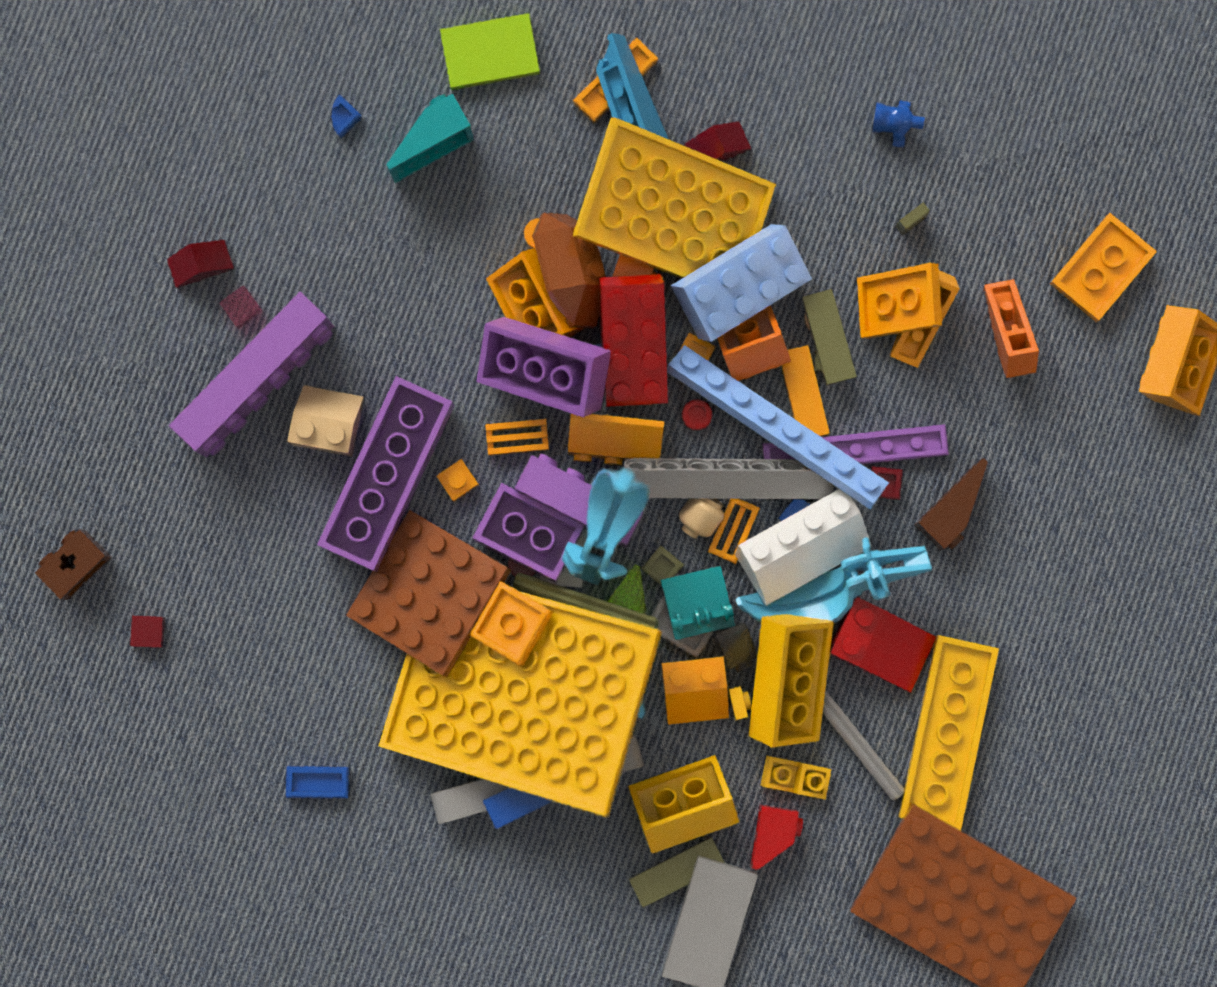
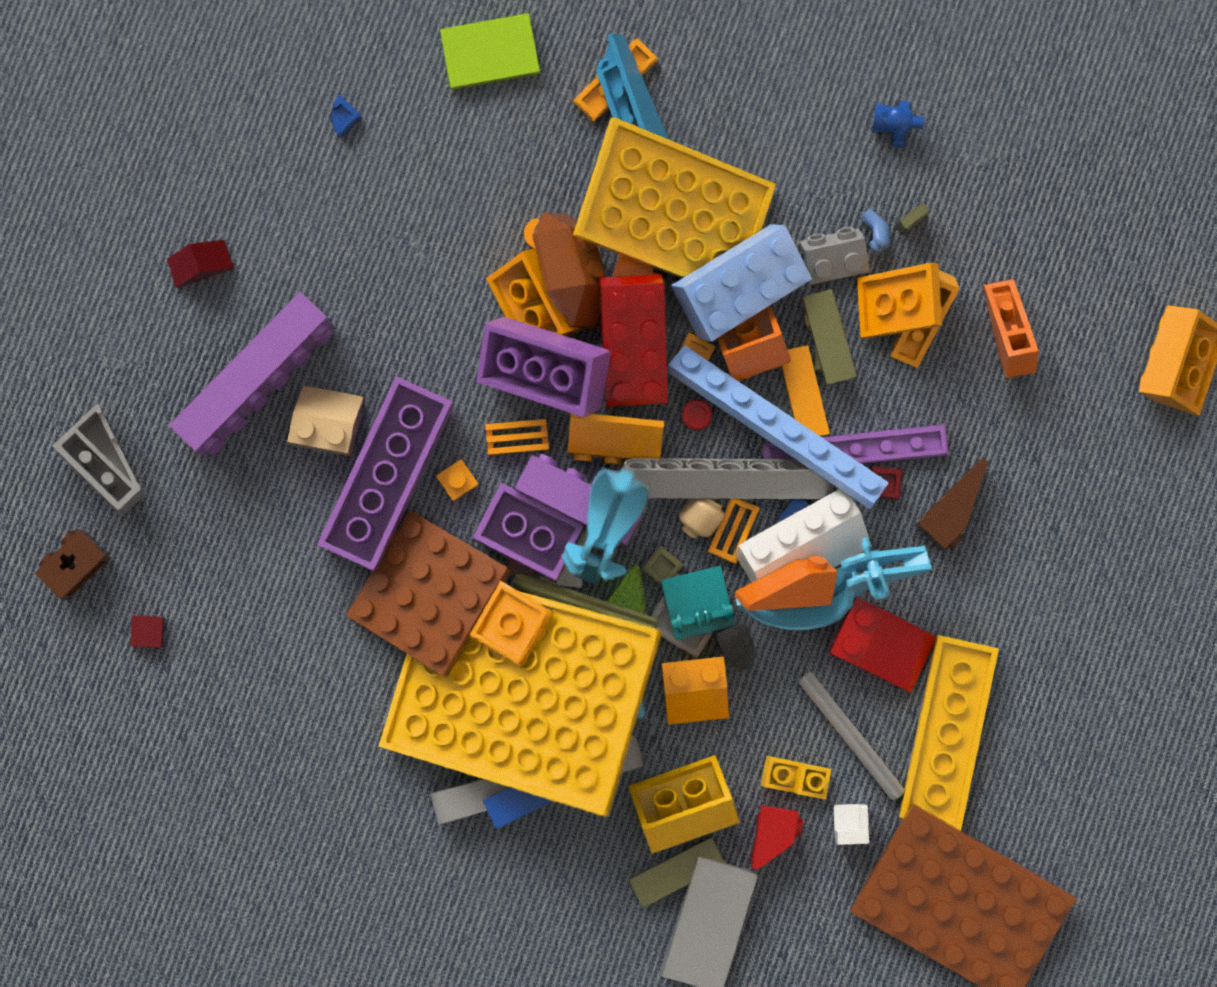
(99, 461): none -> light grey wedge
(240, 306): clear pink tile -> none
(317, 782): blue tile -> none
(434, 135): teal slope -> none
(721, 141): dark red slope -> none
(740, 702): yellow plate -> none
(790, 679): yellow slope -> none
(792, 586): none -> orange slope
(835, 255): none -> light grey bracket
(851, 824): none -> white panel
(880, 230): none -> medium blue arm
(1103, 267): light orange plate -> none

